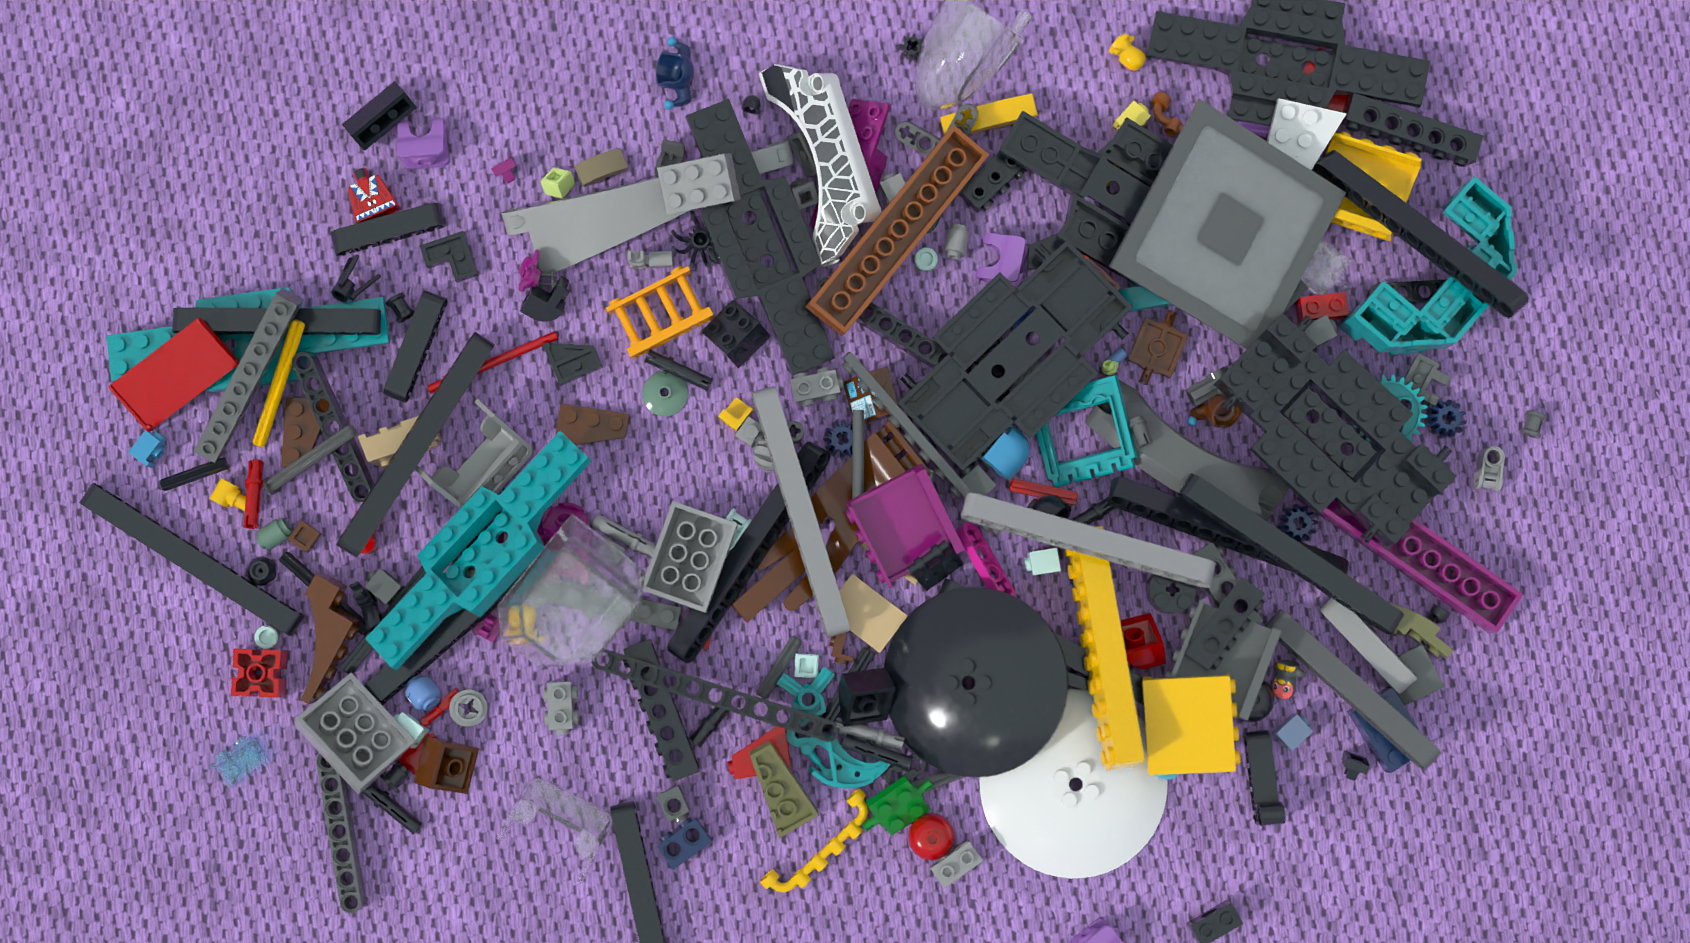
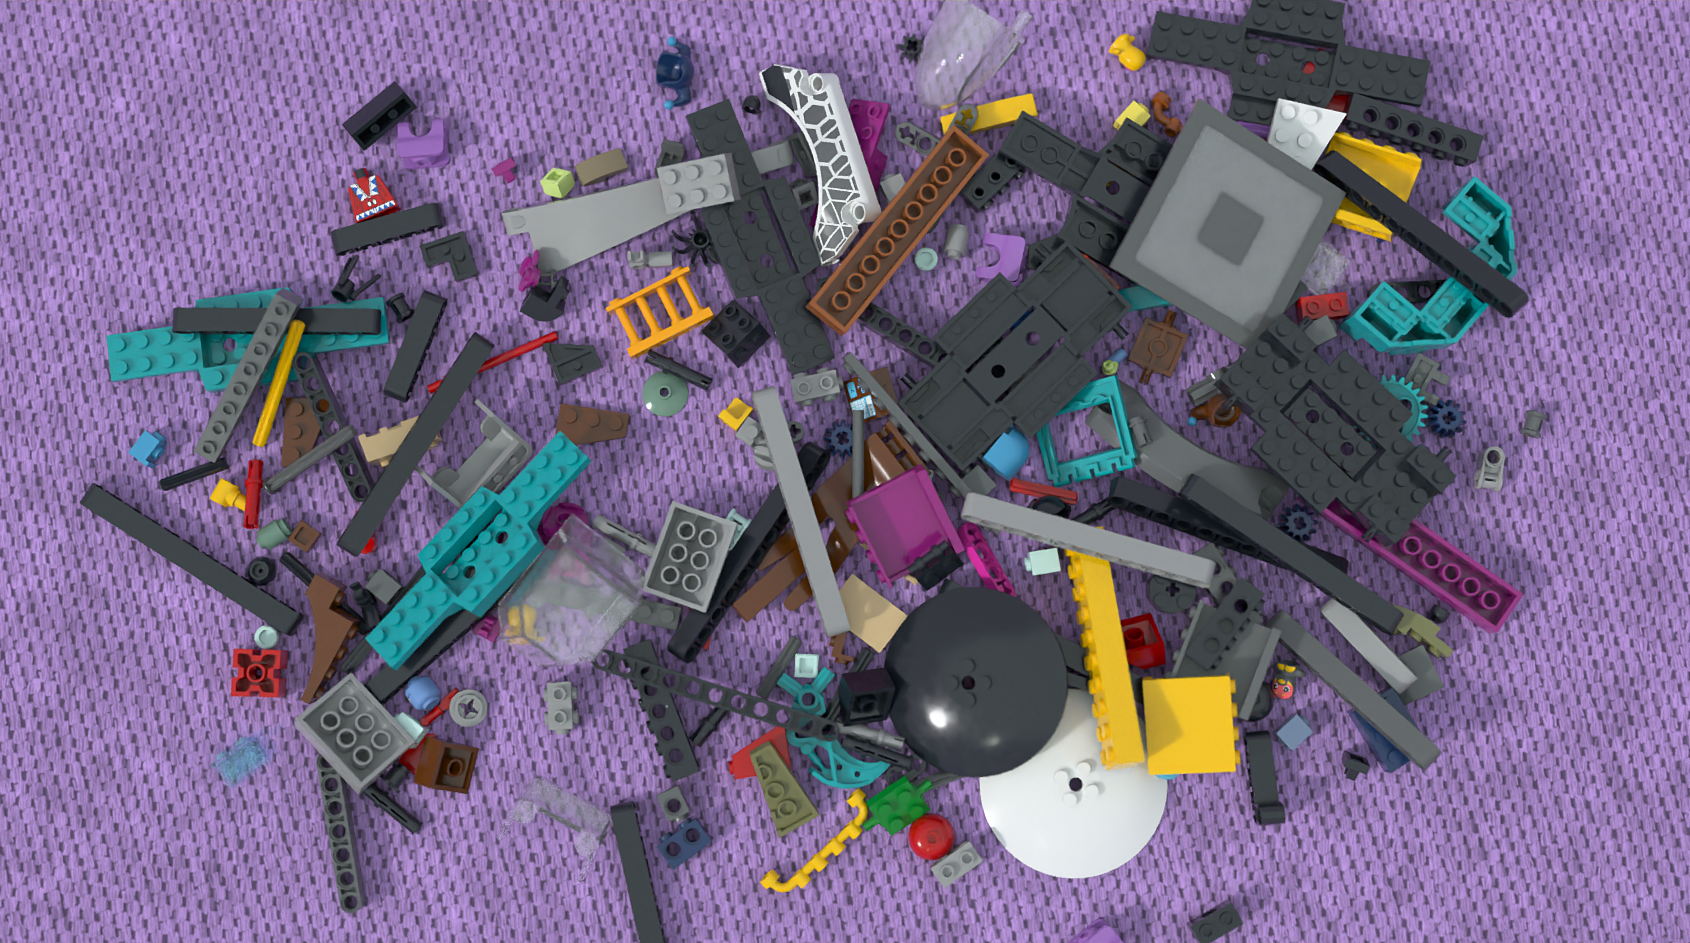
(174, 374): red door -> none

